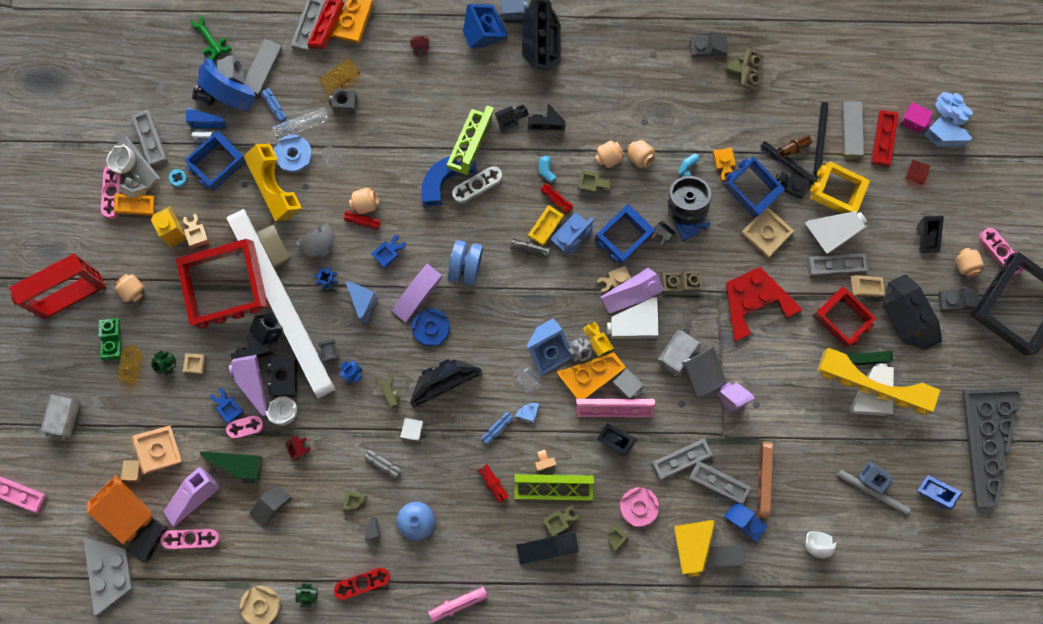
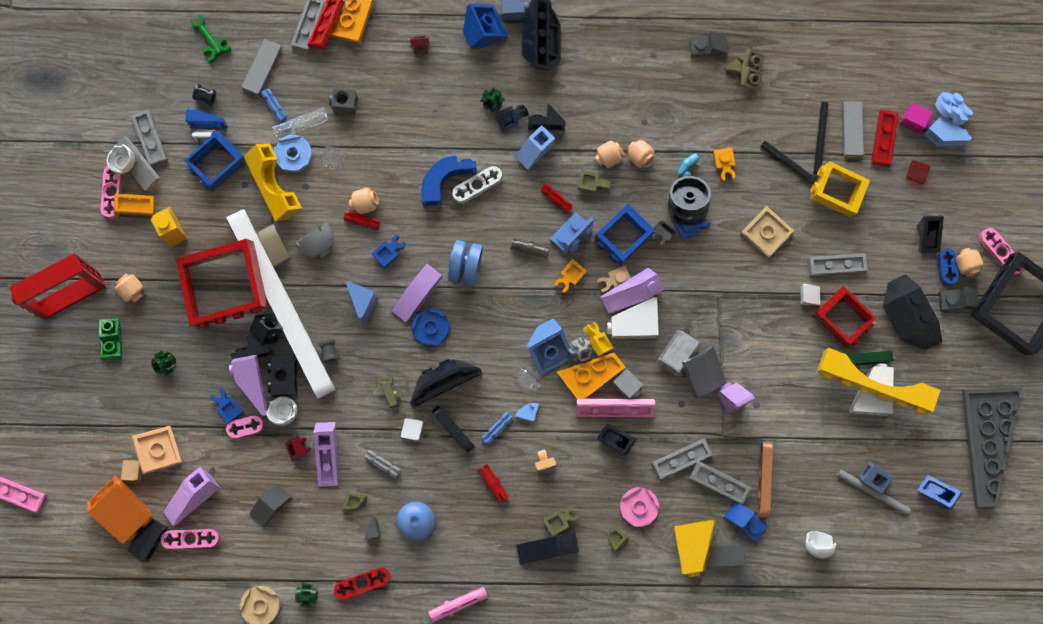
(60, 416): flat silver piece -> none
(107, 572): light grey wing -> none
(132, 364): clear yellow plate -> none
(133, 187): light grey tile -> none
(177, 172): medium azure bush -> none
(194, 364): tan tile -> none
(195, 233): tan plate -> none
(224, 89): blue arch -> none
(231, 68): light grey brick -> none
(239, 465): dark green slope -> none
(321, 281): blue gear -> none
(326, 453): none -> lavender slope
(339, 75): clear yellow plate -> none
(351, 371): blue gear -> none
(453, 429): none -> black beam
(474, 142): fence -> none
(492, 99): none -> dark green gear
(535, 147): none -> light blue slope
(544, 167): medium azure arm -> none
(545, 226): yellow plate -> none
(554, 479): lime fence -> none
(571, 274): none -> light orange plate
(681, 282): dark tan slope -> none
(751, 293): red wing -> none
(774, 186): blue window -> none
(794, 184): black plate -> none
(795, 146): reddish brown axle -> none
(810, 295): none -> white slope
(836, 229): white slope -> none
(867, 286): tan tile -> none
(943, 267): none -> blue beam

